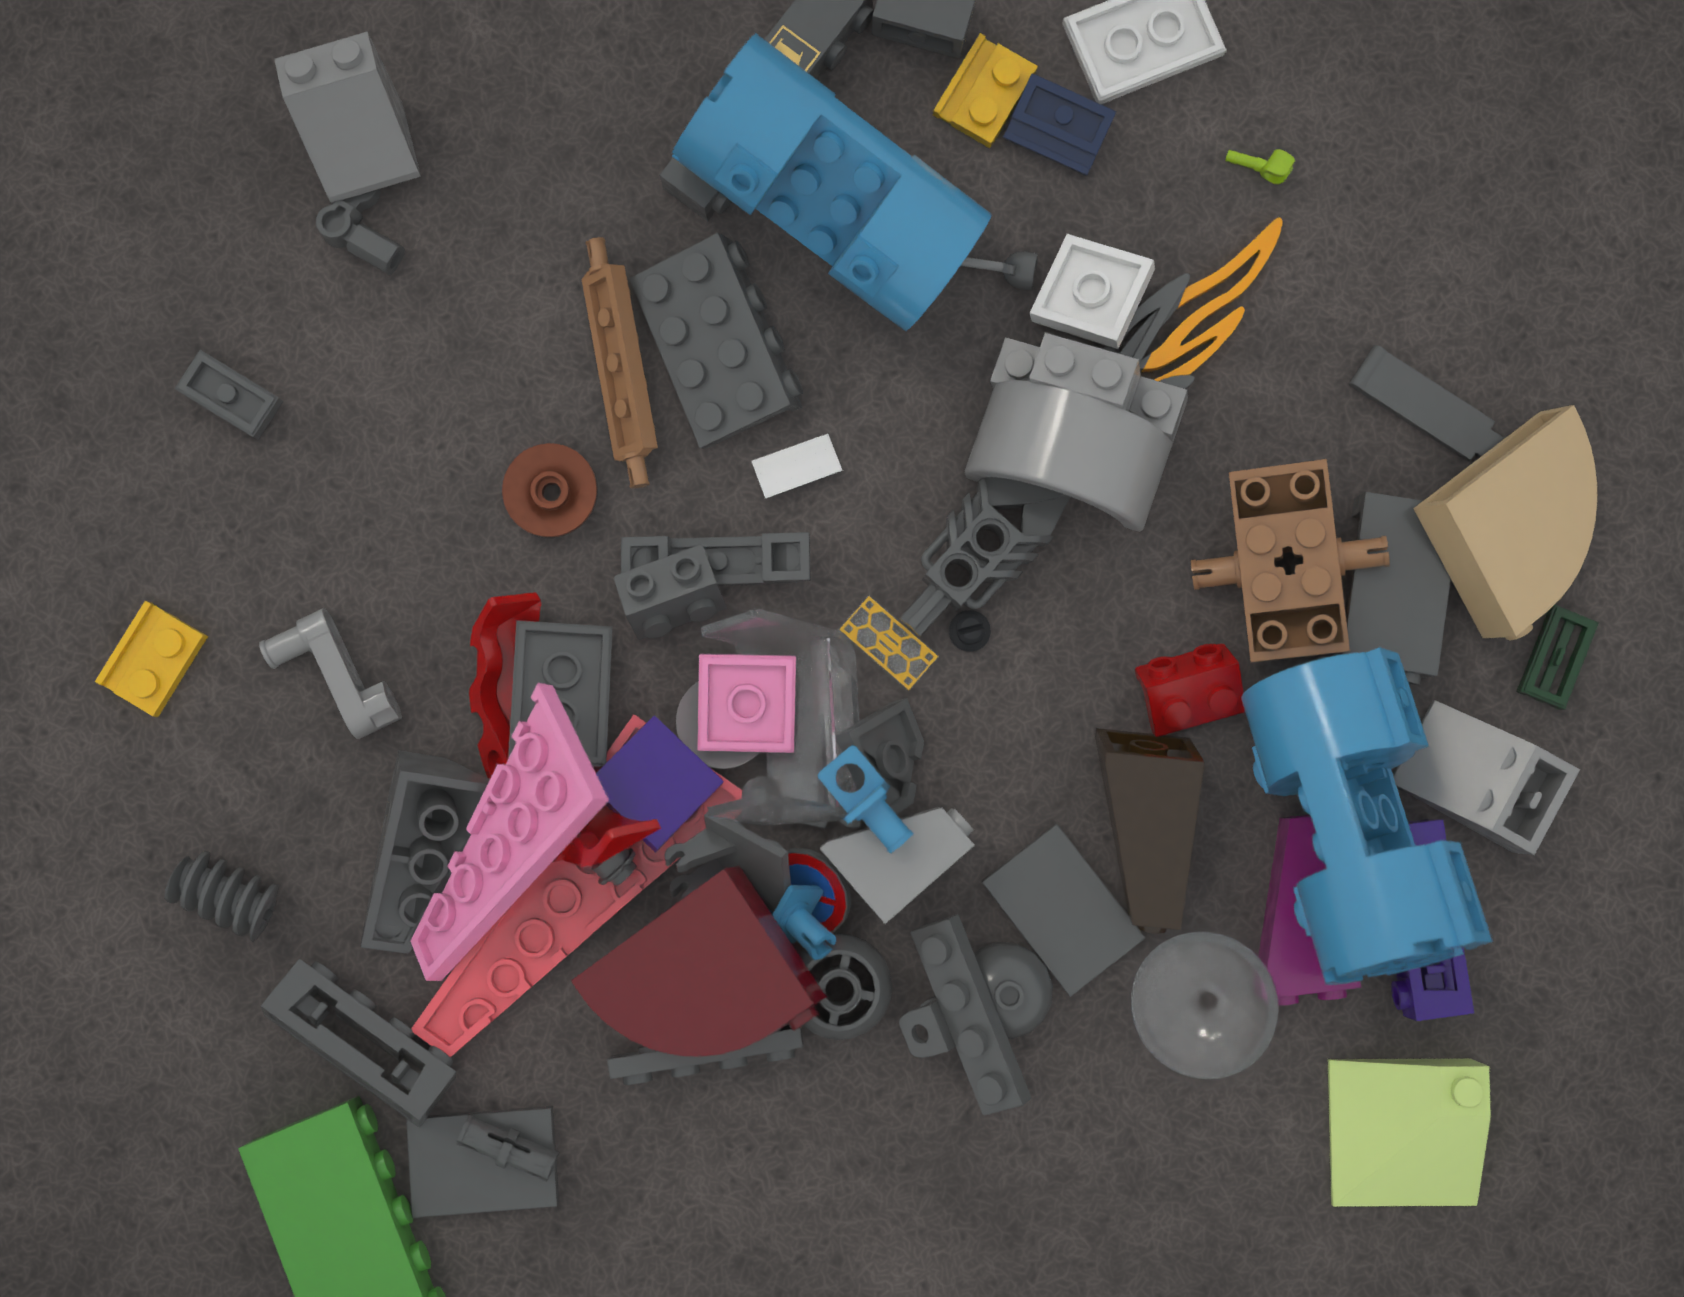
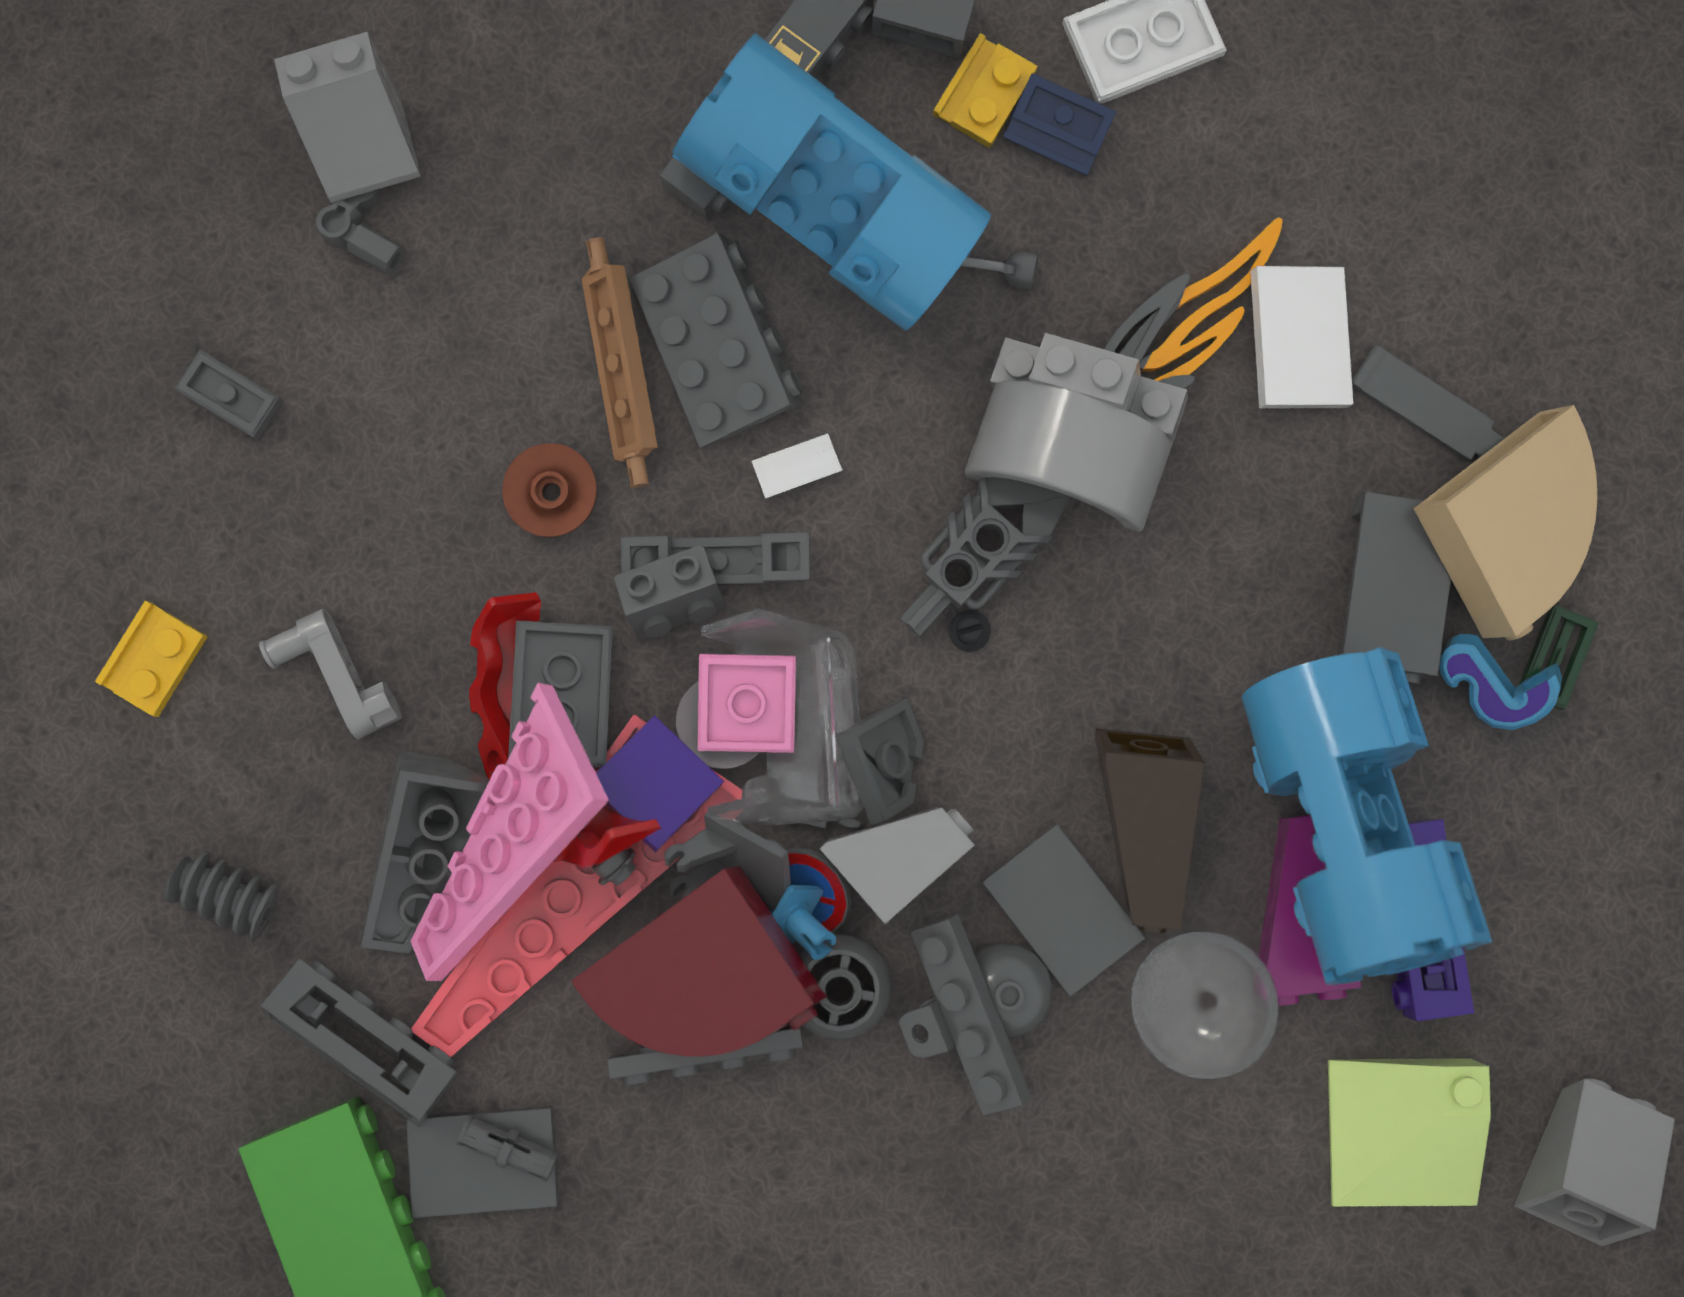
(868, 801): dark azure bracket -> none
(888, 643): tile -> none
(1092, 291): white plate -> none
(1191, 688): red bracket -> none
(1274, 170): lime hand -> none
(1282, 513): medium nougat slope -> none
(1301, 337): none -> white tile
(1486, 779): light grey slope -> none
(1491, 691): none -> dark azure animal
(1599, 1164): none -> light grey slope

